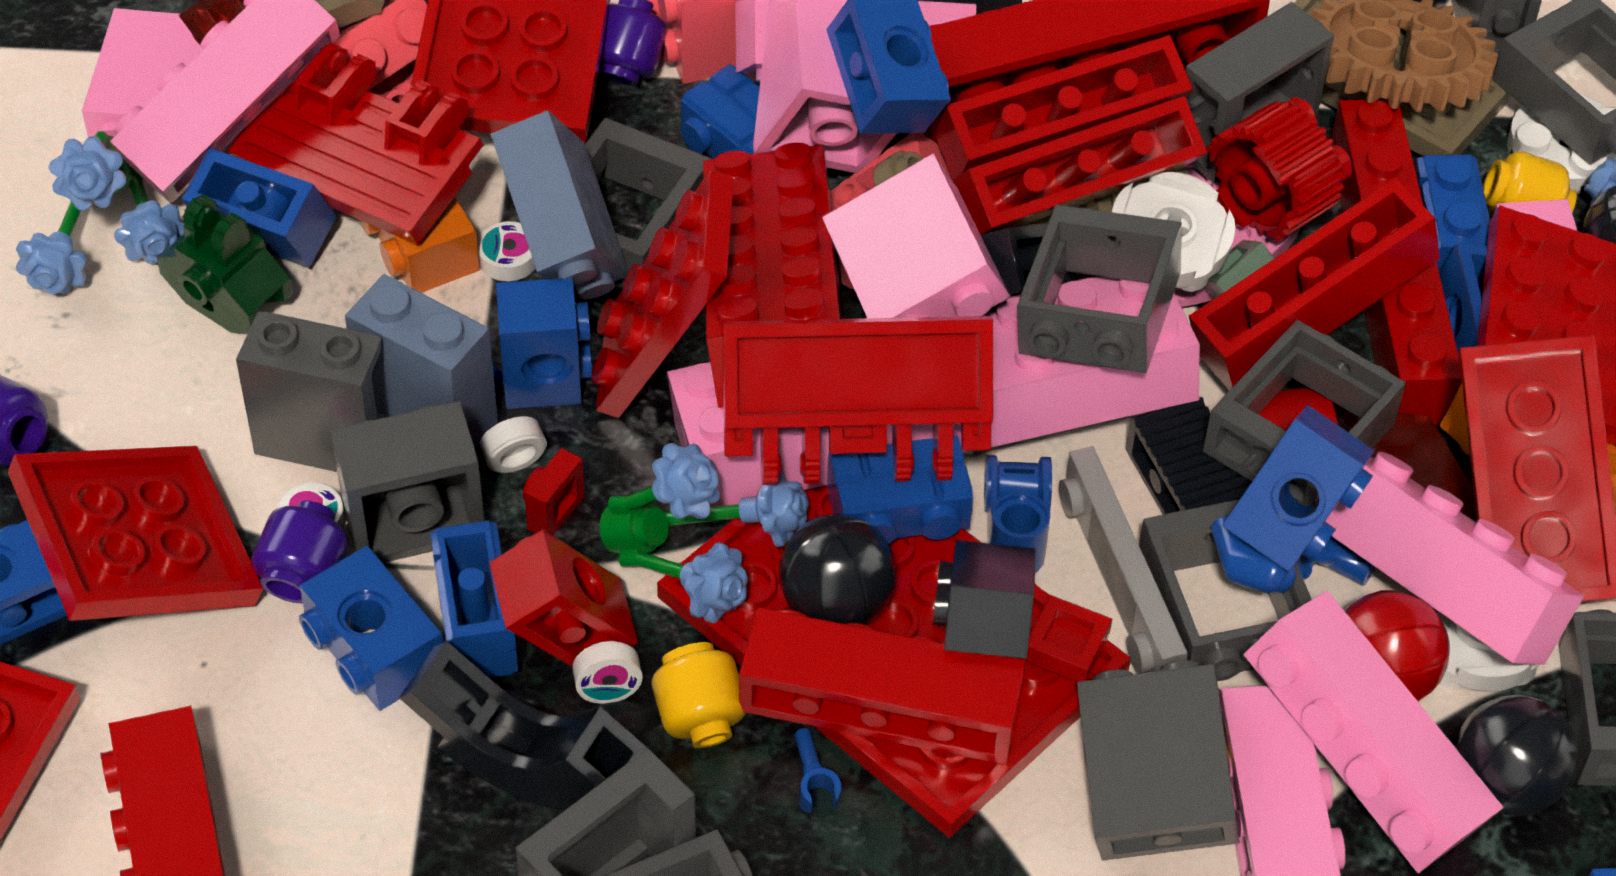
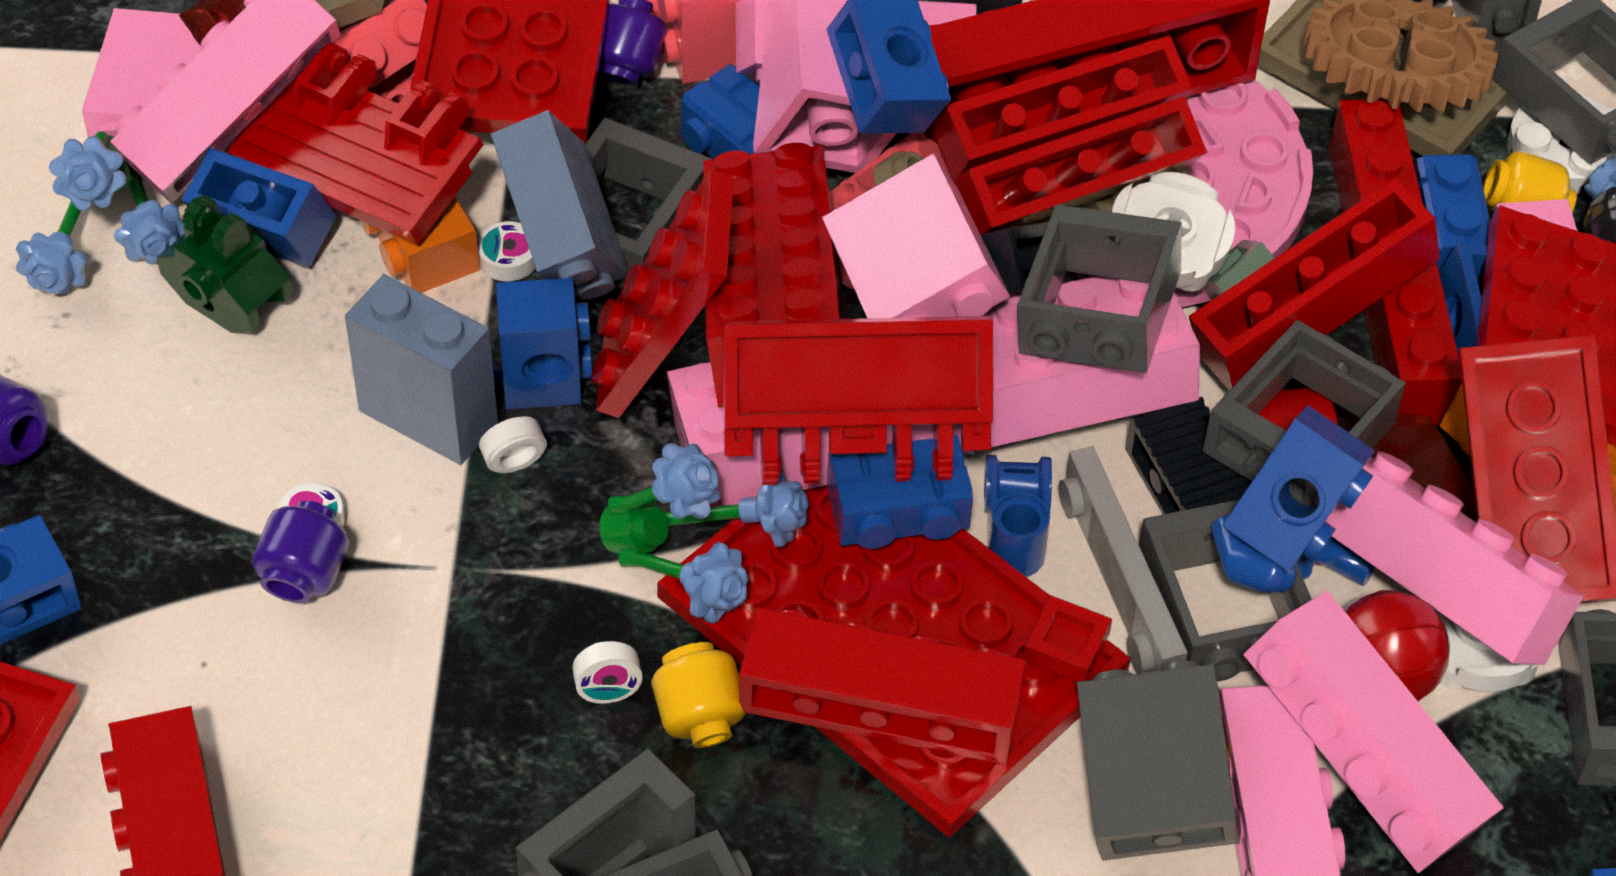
(133, 531): red plate -> none
(302, 383): dark grey panel -> none
(360, 597): blue brick -> none
(407, 479): dark grey brick -> none
(470, 598): blue brick -> none
(510, 743): black arch -> none
(554, 492): red plate -> none
(560, 598): red brick -> none
(814, 774): blue hand -> none
(838, 570): black piece -> none
(986, 599): black brick -> none
(1264, 64): dark grey window -> none
(1278, 168): red brick -> none
(1520, 752): black piece -> none

